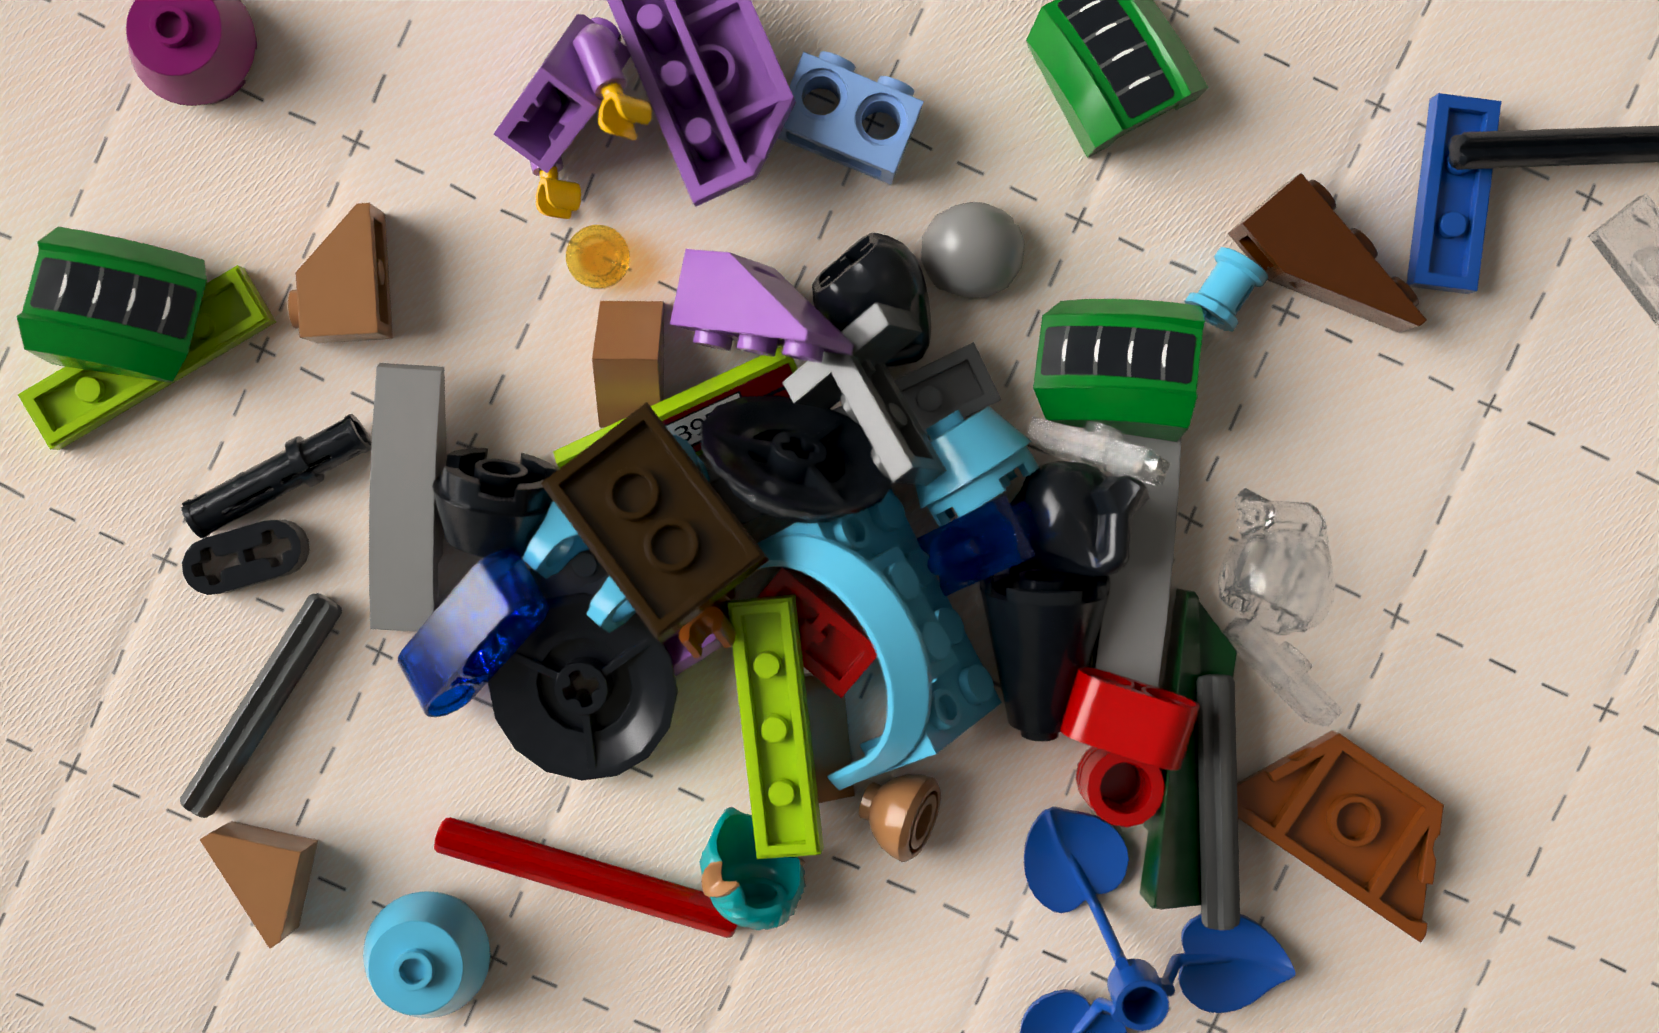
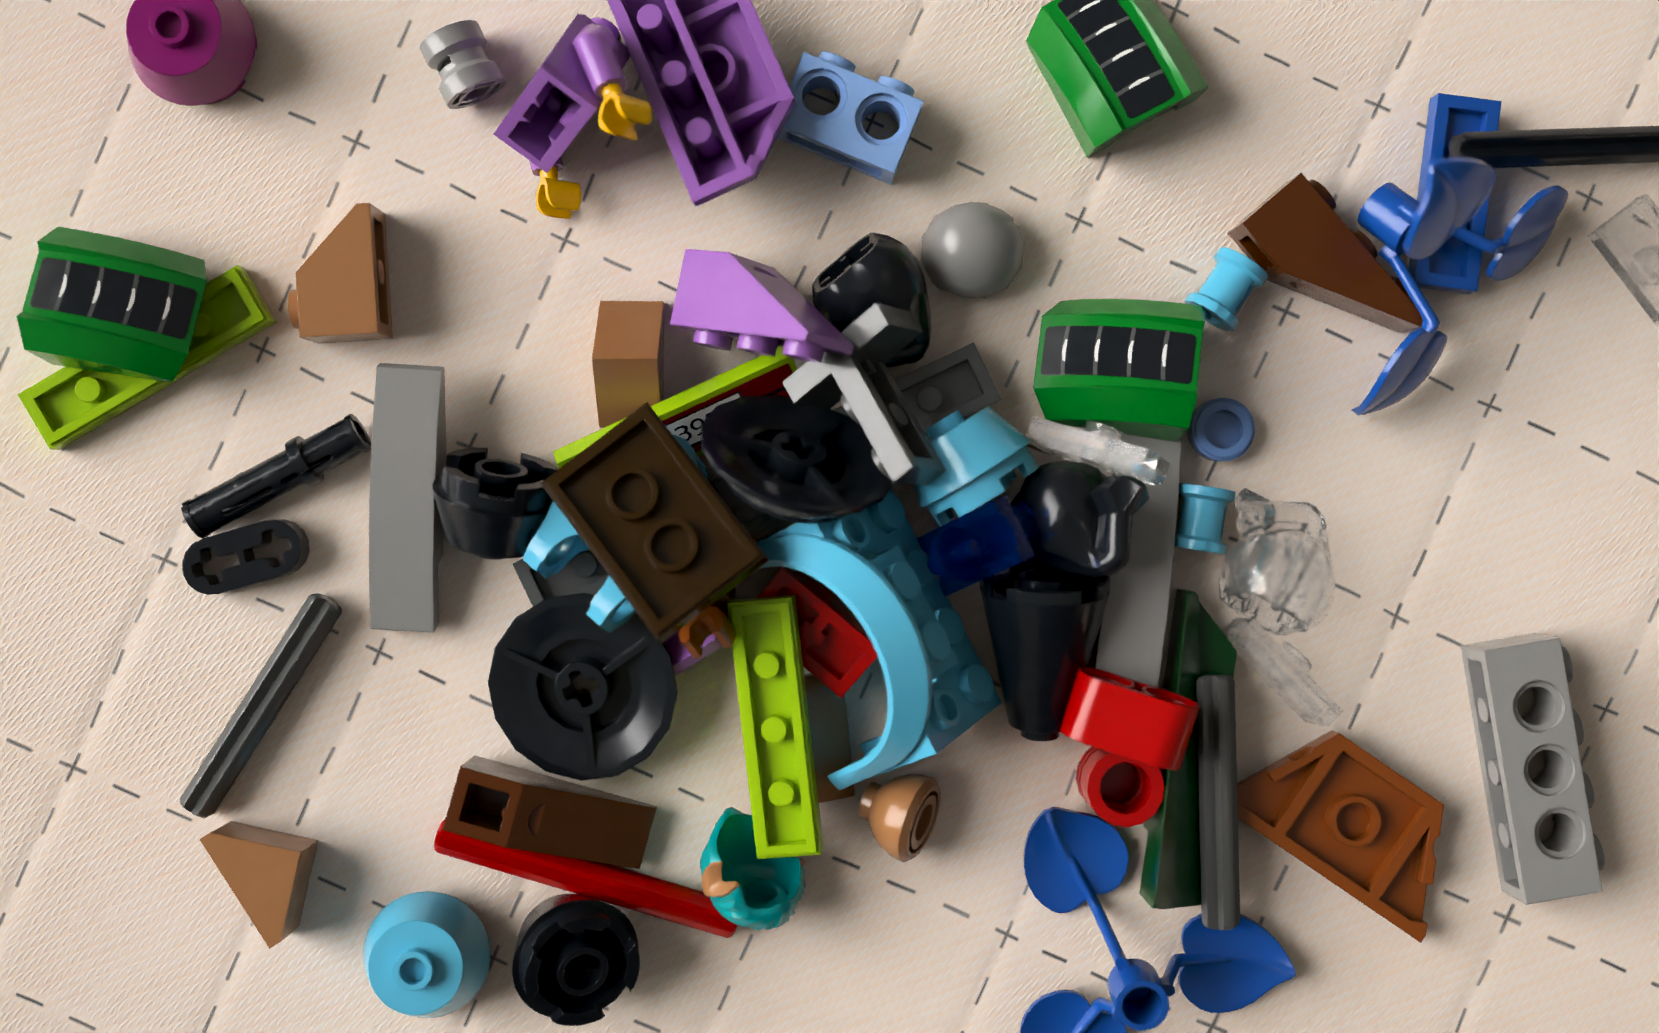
(462, 64): none -> light grey wheel
(473, 633): clear blue beam -> none
(547, 815): none -> reddish brown slope
(574, 958): none -> black cone
(597, 256): clear yellow plate -> none
(1202, 518): none -> medium azure bush
(1221, 429): none -> medium blue tile
(1450, 200): none -> blue plant
(1572, 856): none -> light grey brick

